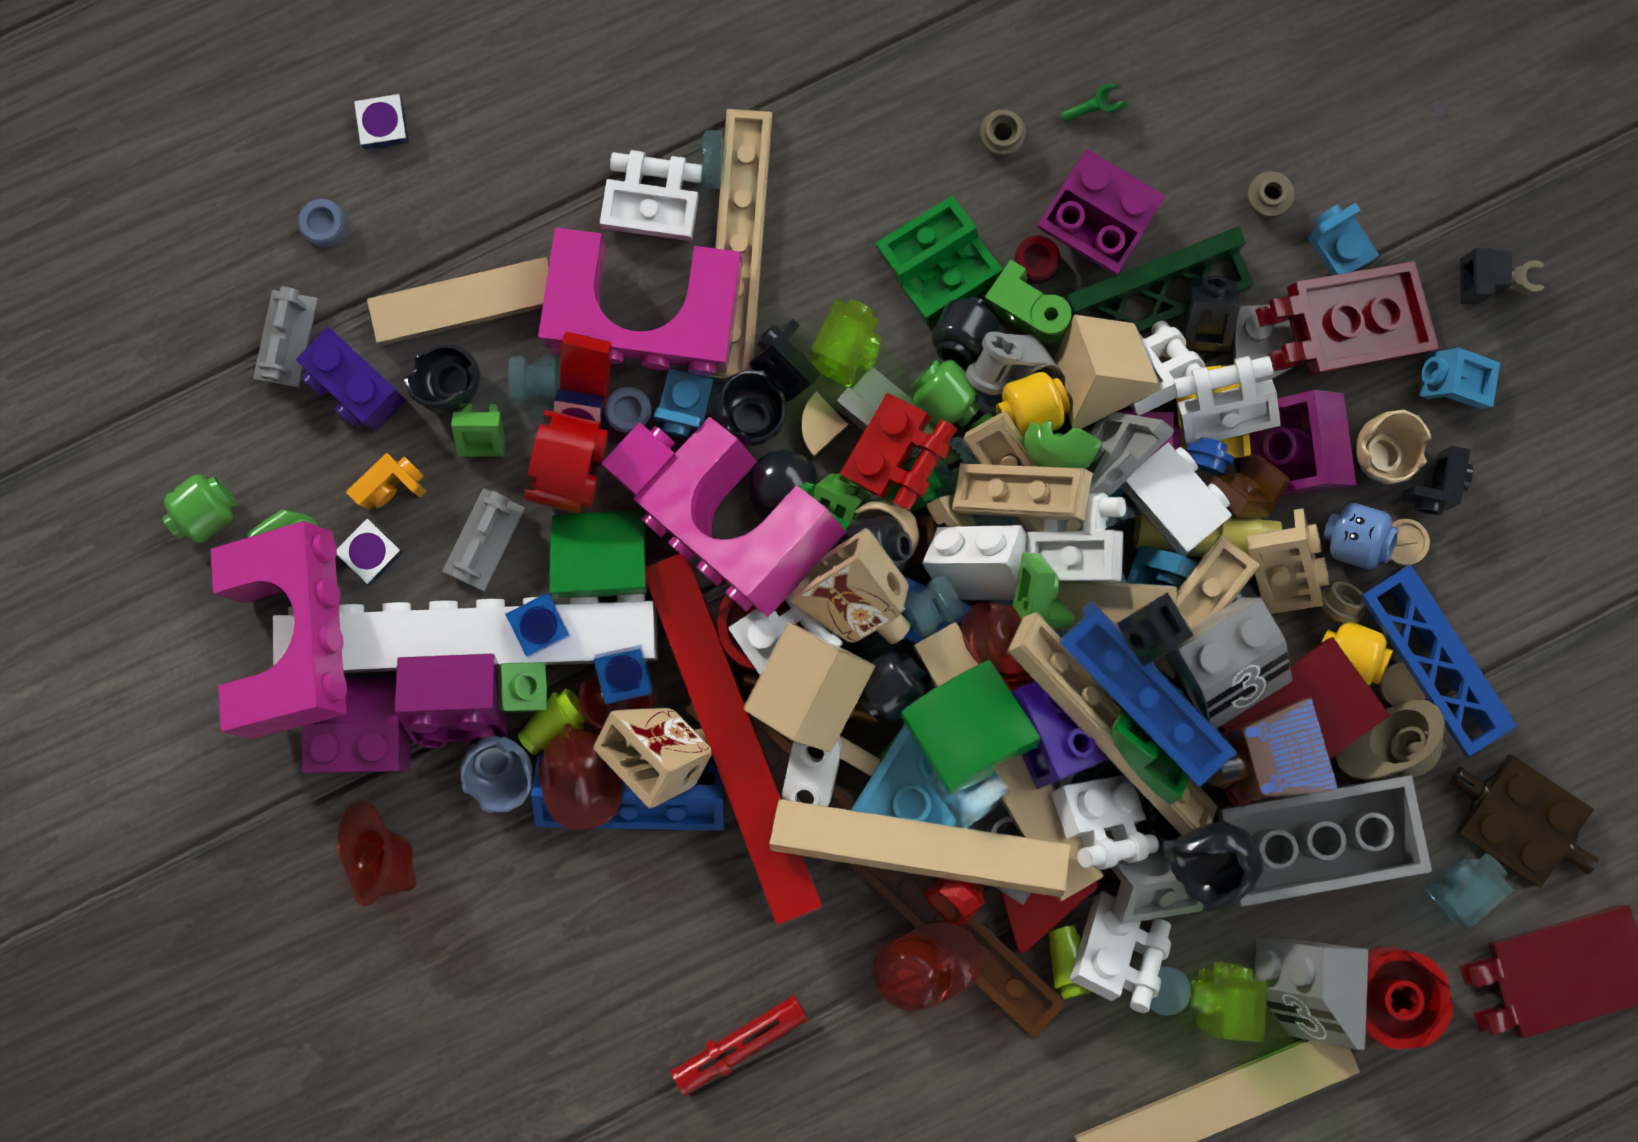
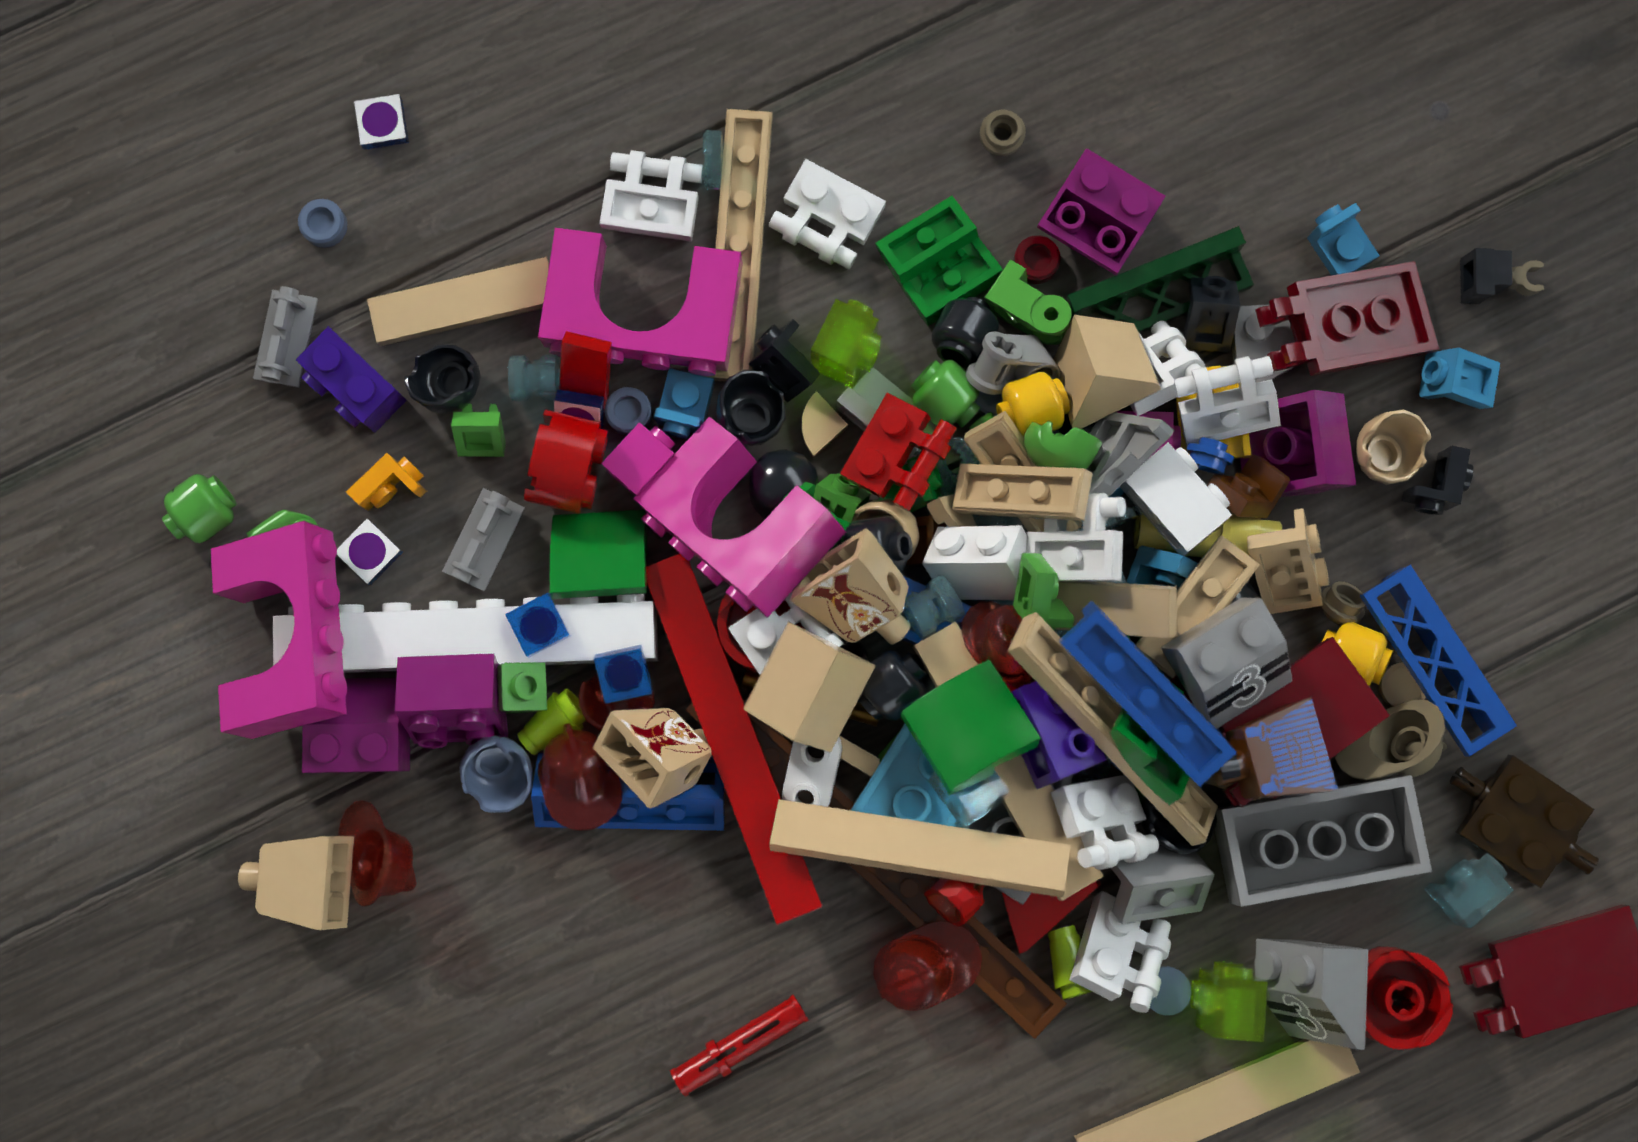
(303, 881): none -> tan torso
(834, 203): none -> white plate
(1095, 104): green hand -> none
(1155, 629): black bracket -> none
(1215, 864): black hair -> none
(1261, 203): dark tan plate -> none
(1361, 536): medium blue head -> none
(1411, 544): tan piece -> none

